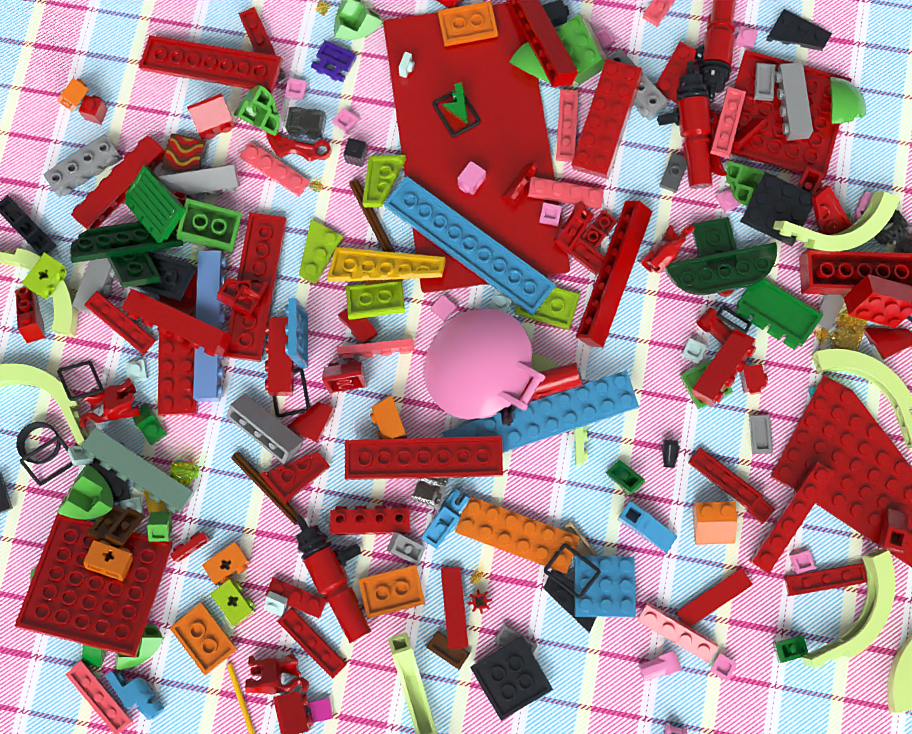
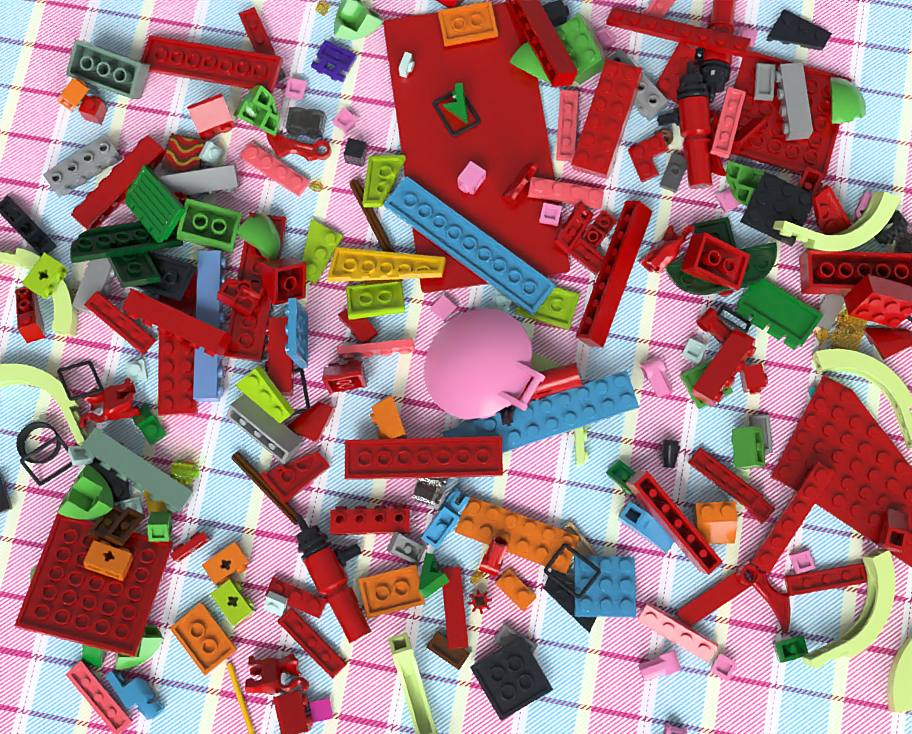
(107, 69): none -> sand green brick
(211, 154): none -> light aqua plate
(261, 234): none -> bright green brick
(265, 394): none -> lime wing
(284, 279): none -> red slope
(430, 578): none -> green slope
(493, 558): none -> red piece
(515, 590): none -> orange plate
(643, 154): none -> red plate
(655, 373): none -> bright pink piece
(668, 135): none -> reddish brown plate
(674, 522): none -> red brick
(679, 32): none -> red plate
(715, 261): none -> red slope
(748, 447): none -> bright green brick
(776, 600): none -> red piece

